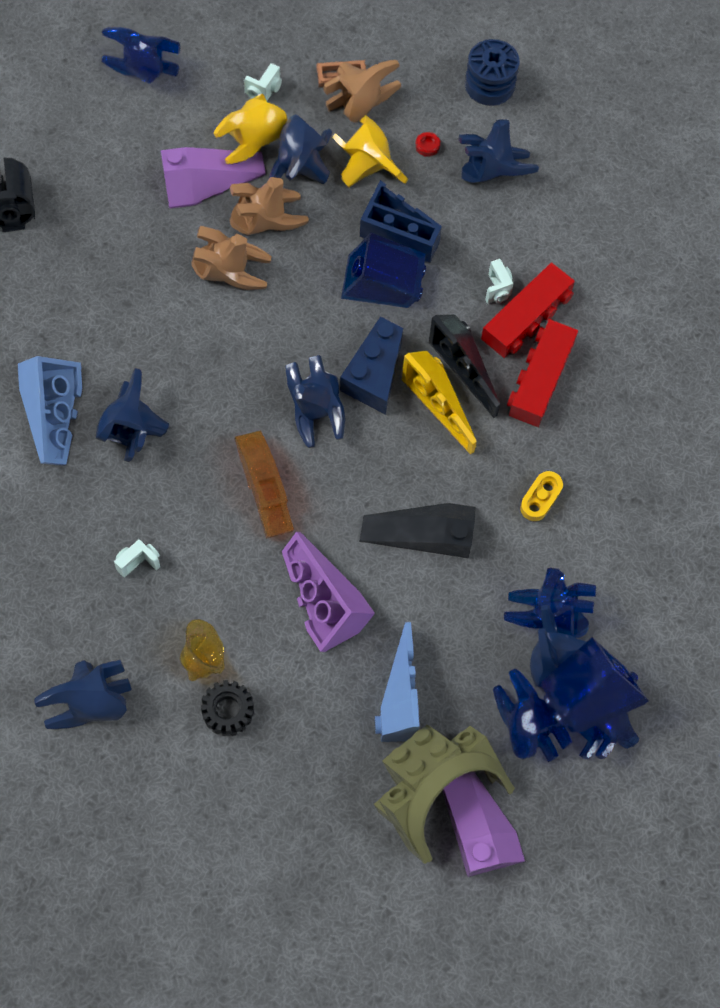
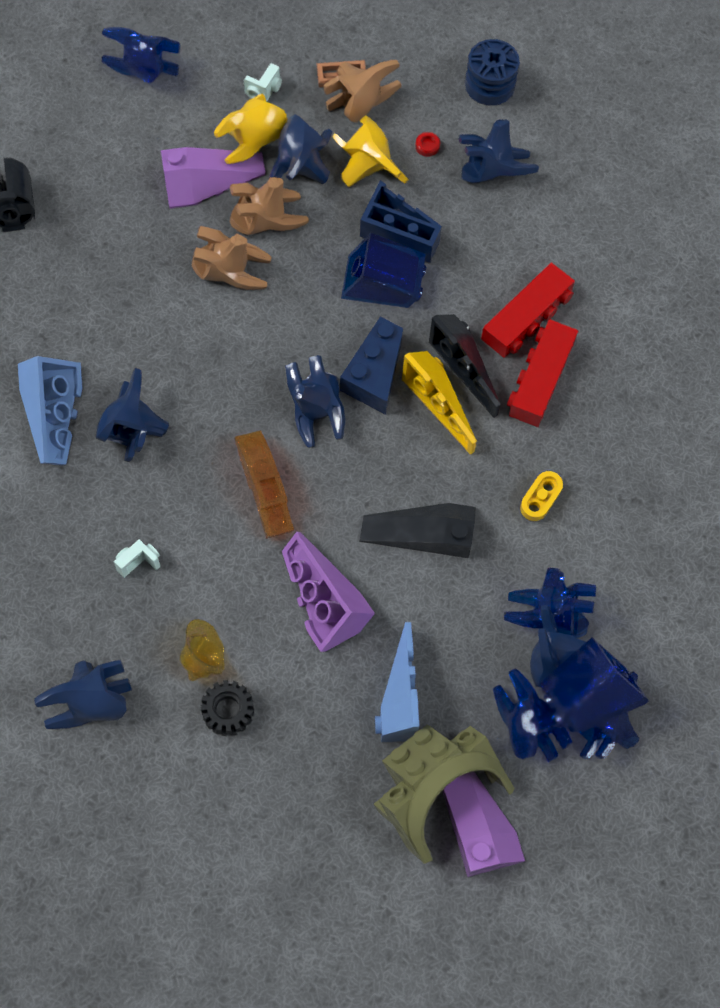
(502, 282): light aqua bracket -> none

